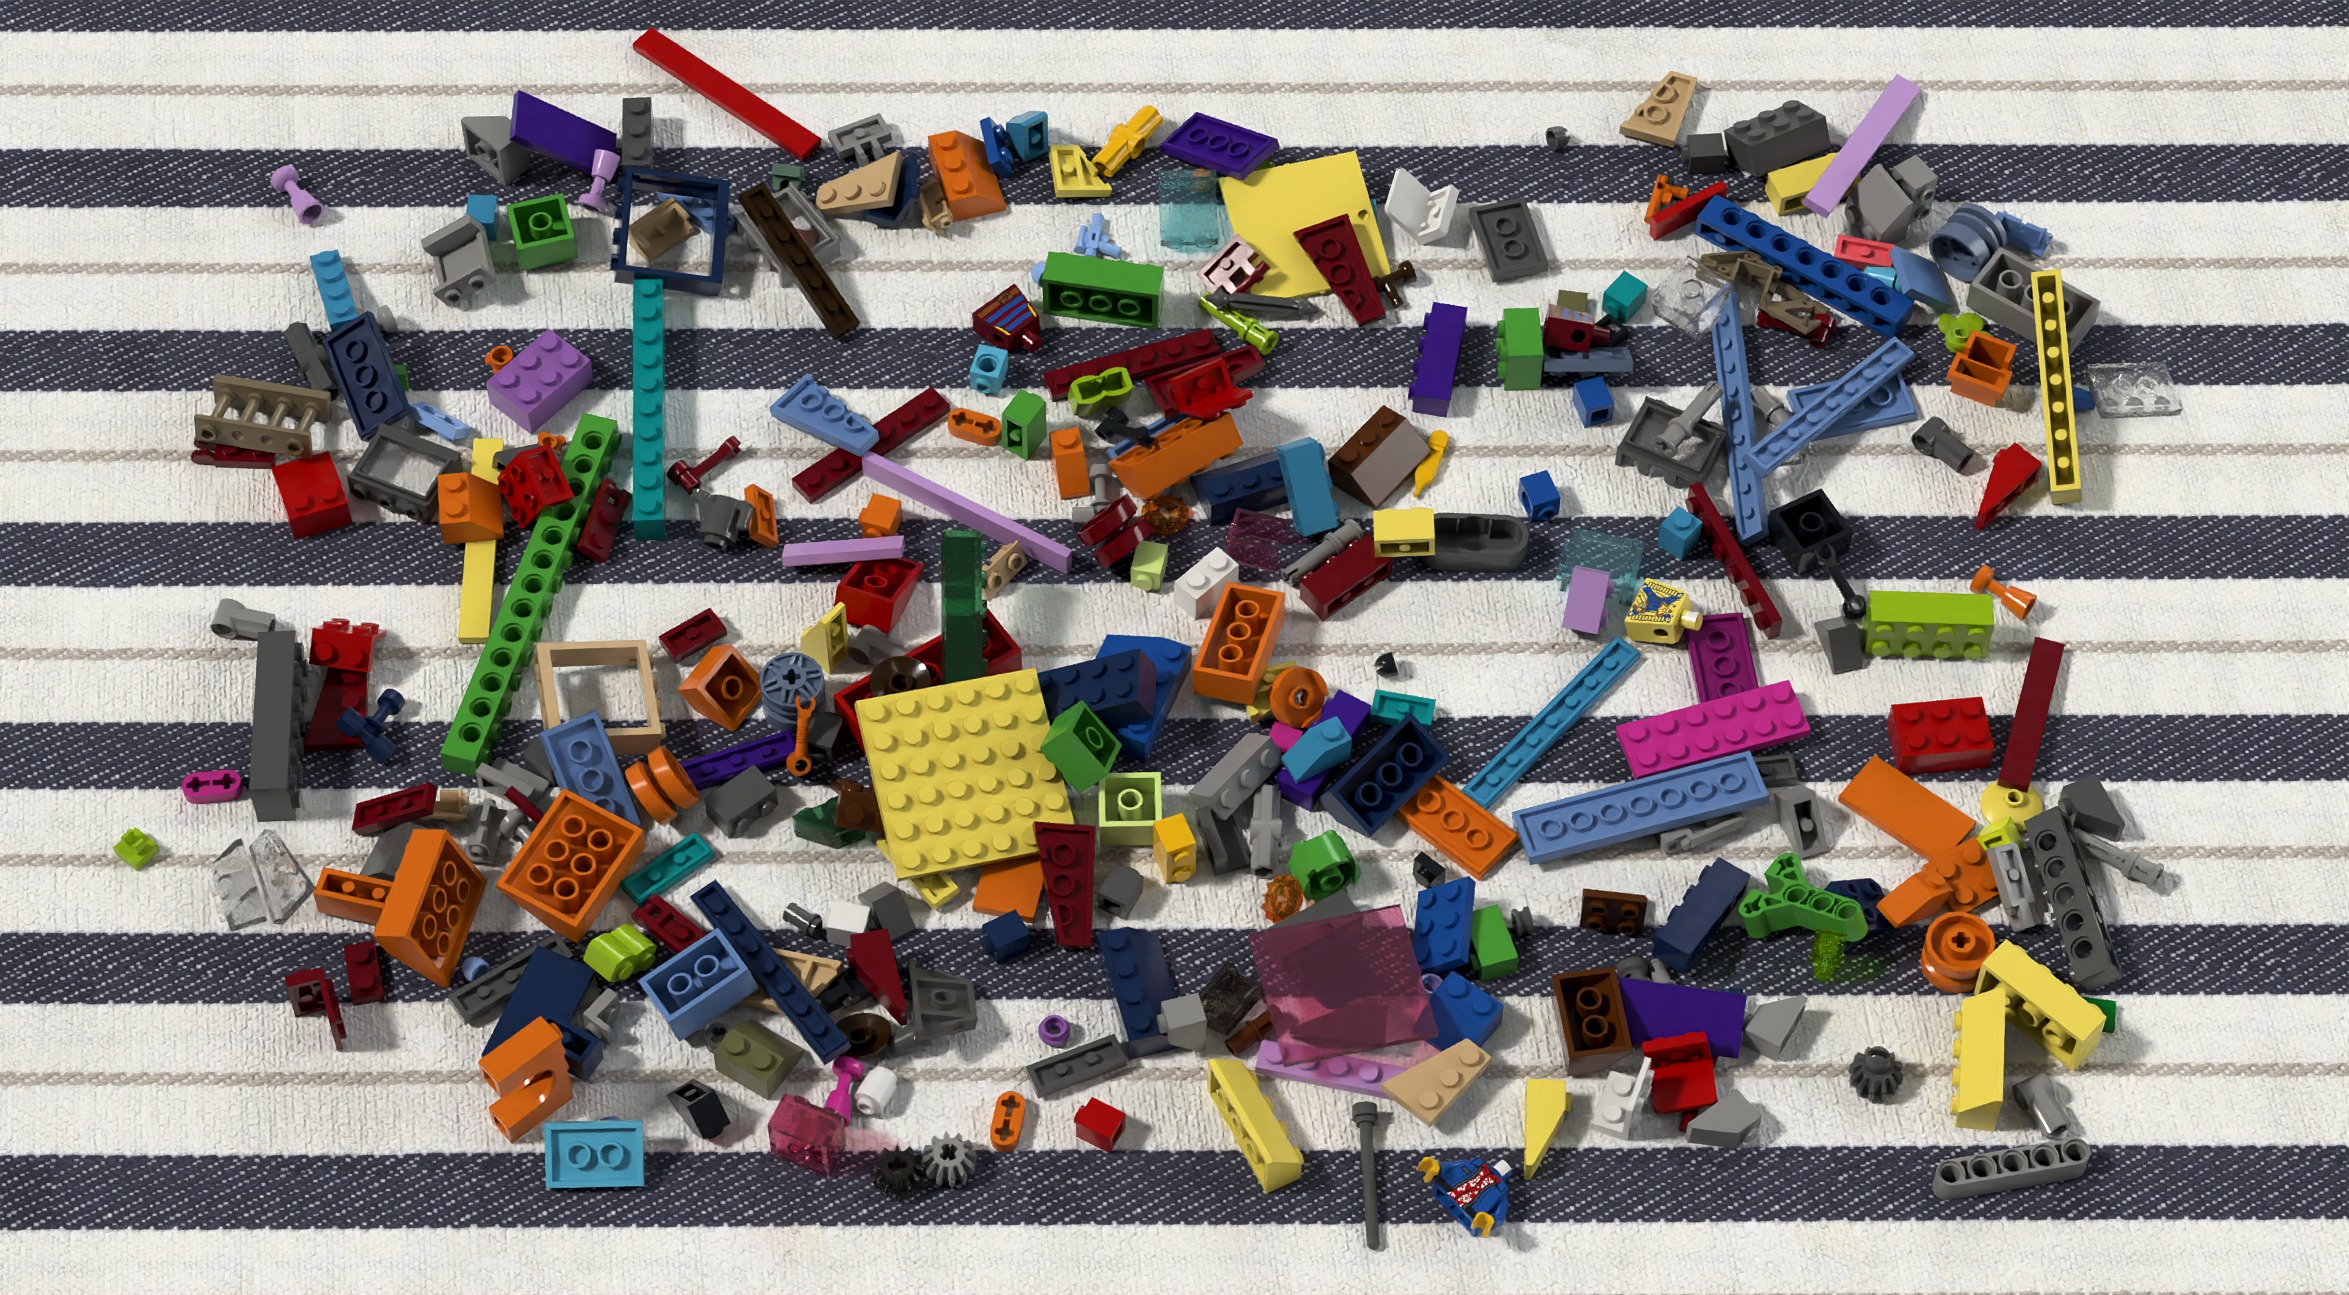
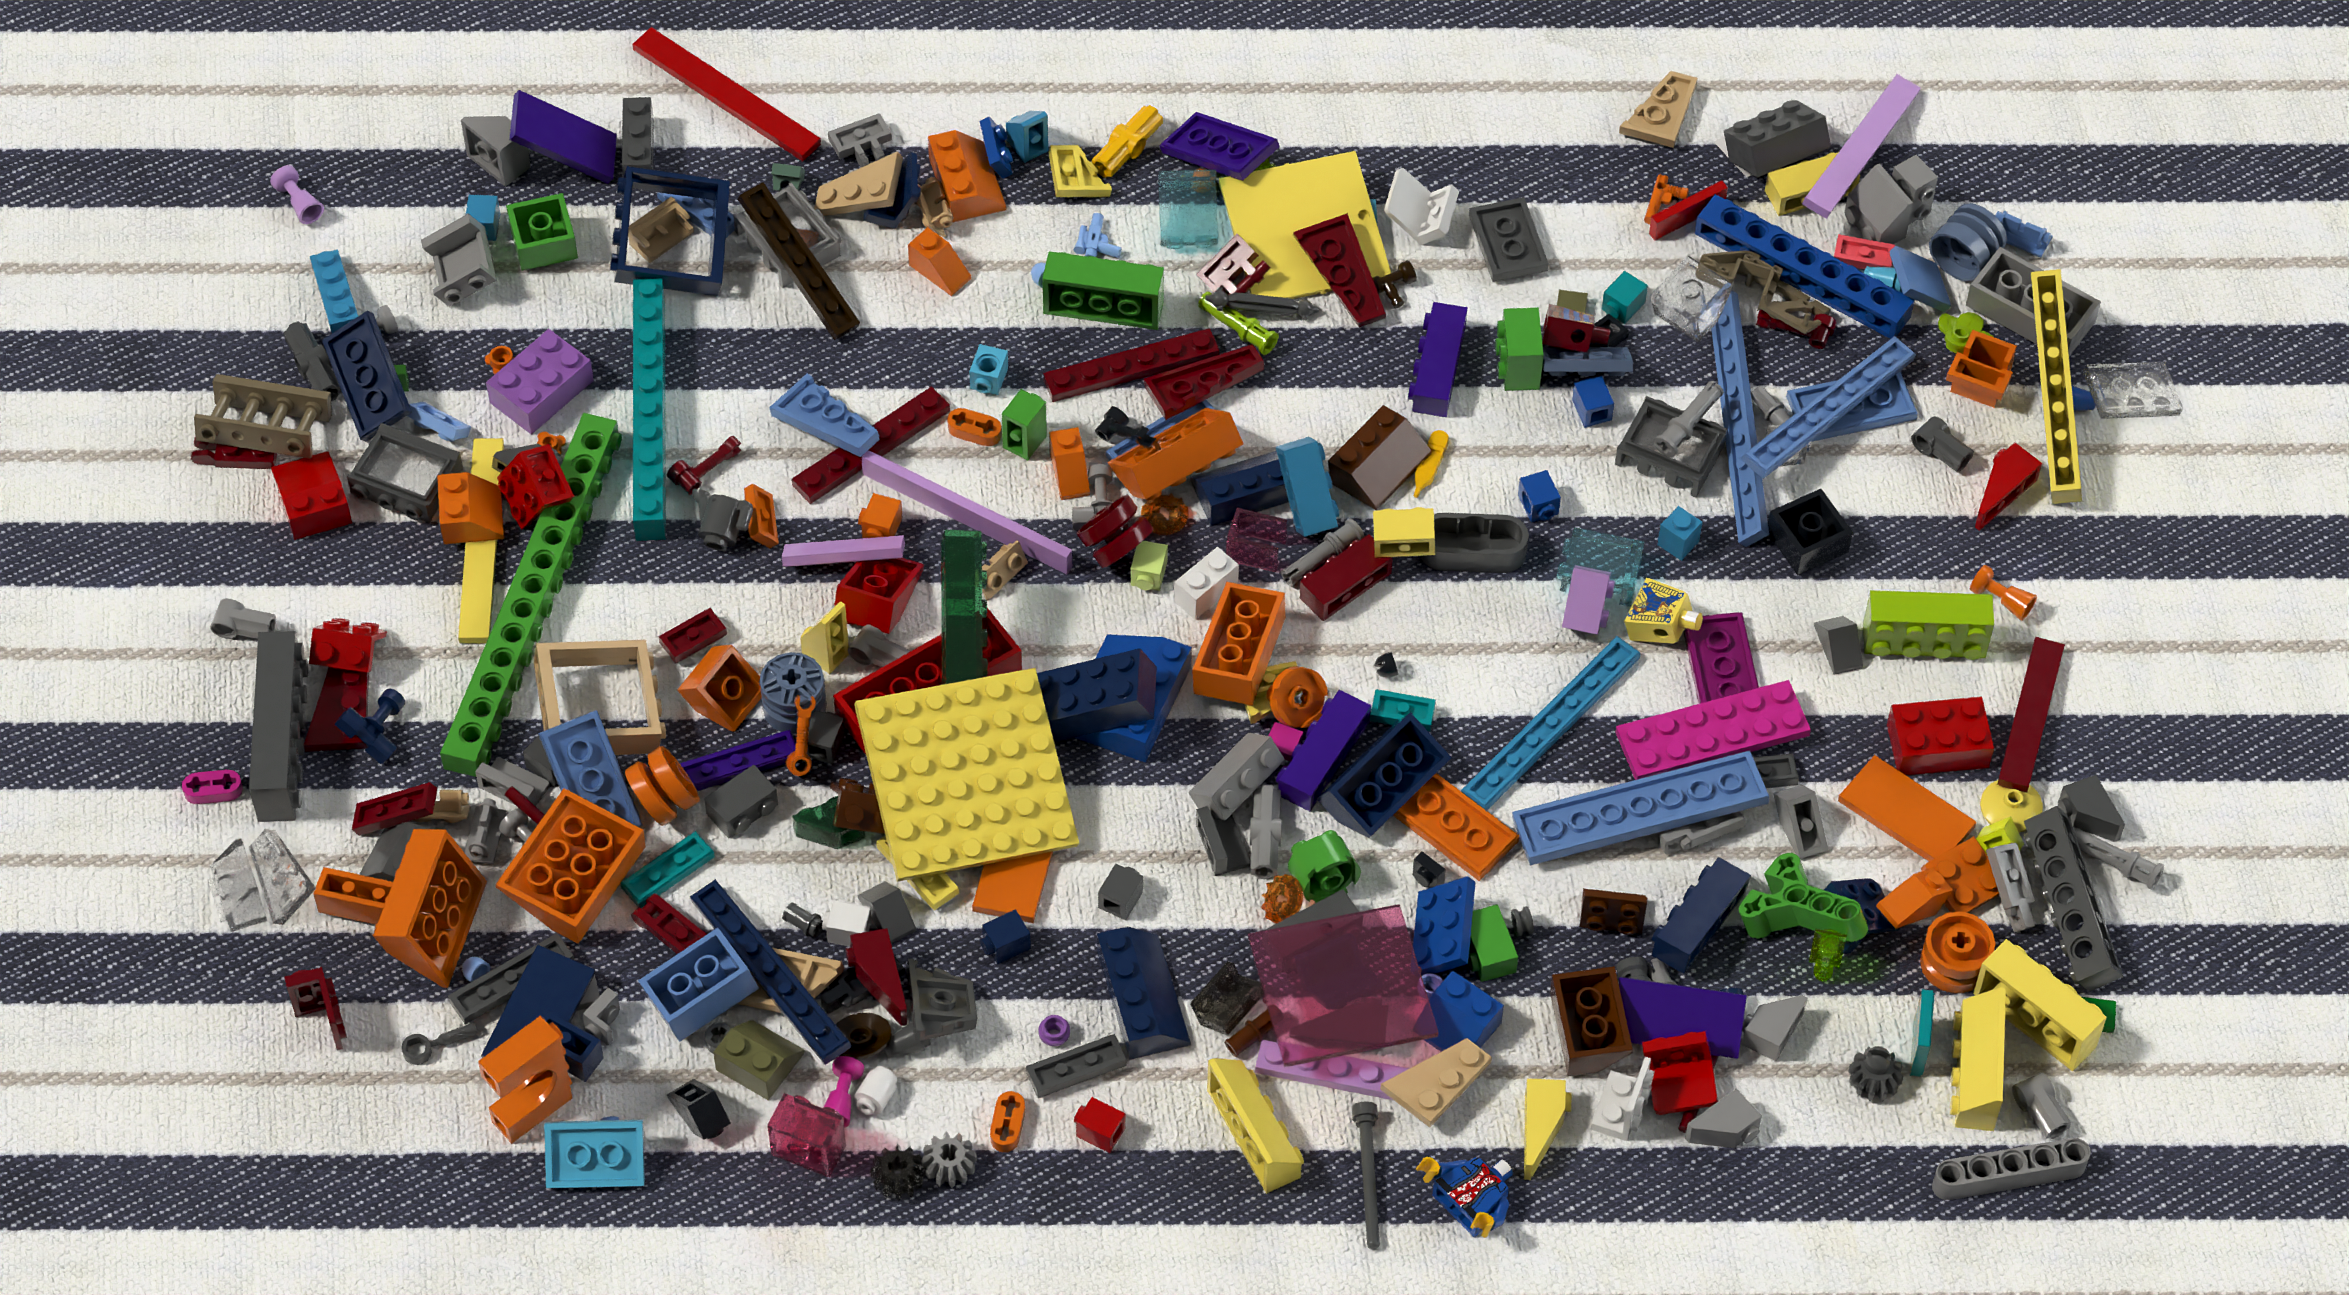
(135, 848): lime tile -> none
(364, 973): dark red plate -> none
(443, 1039): none -> dark grey piece
(603, 169): lavender piece -> none
(603, 521): dark red plate -> none
(620, 953): lime brick -> none
(898, 672): dark brown dish -> none
(937, 261): none -> orange slope
(1008, 321): dark red torso -> none
(1068, 874): dark red wing -> none
(1080, 746): bright green brick -> none
(1106, 390): lime brick -> none
(1129, 808): yellowish green brick -> none
(1174, 848): yellow brick -> none
(1184, 1022): light grey slope -> none
(1207, 390): red bracket -> none
(1318, 750): dark azure slope -> none
(1556, 137): dark grey hinge -> none
(1704, 154): dark grey brick -> none
(1737, 567): dark red plate -> none
(1843, 585): black brick -> none
(1922, 1033): none -> teal tile

